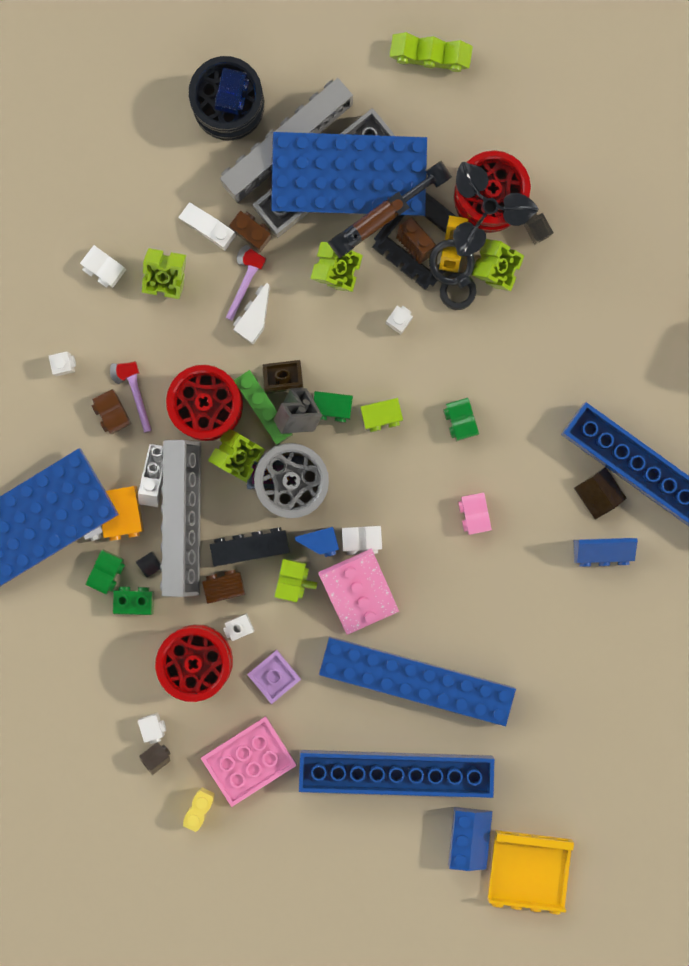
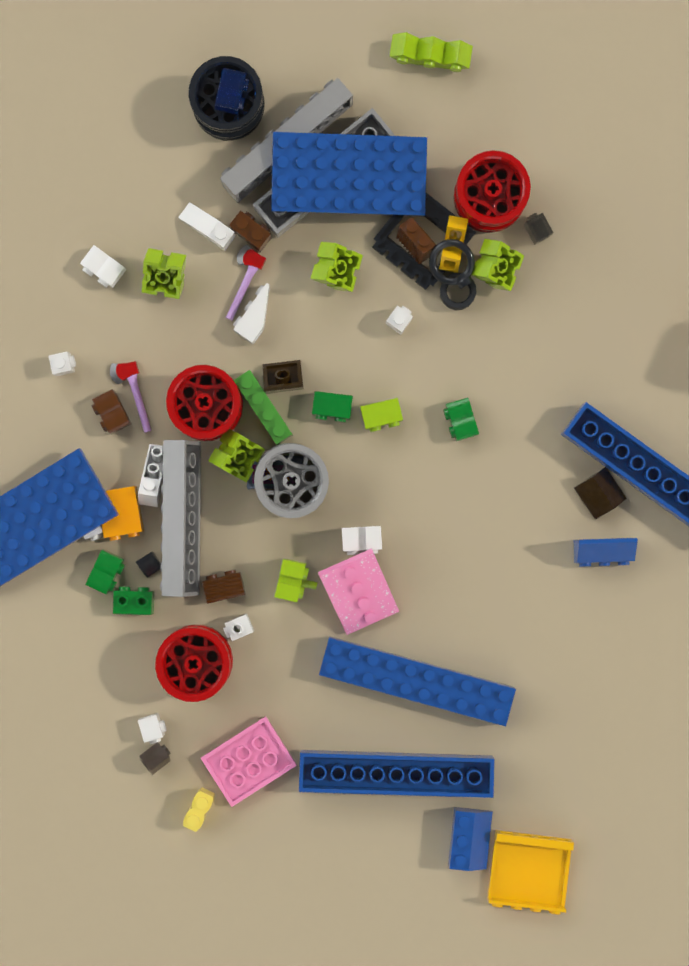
(249, 548): black brick -> none
(274, 676): lavender tile -> none
(298, 412): flat silver brick -> none
(320, 541): blue slope -> none
(385, 212): black piece -> none
(475, 514): bright pink brick -> none
(517, 208): black plant -> none

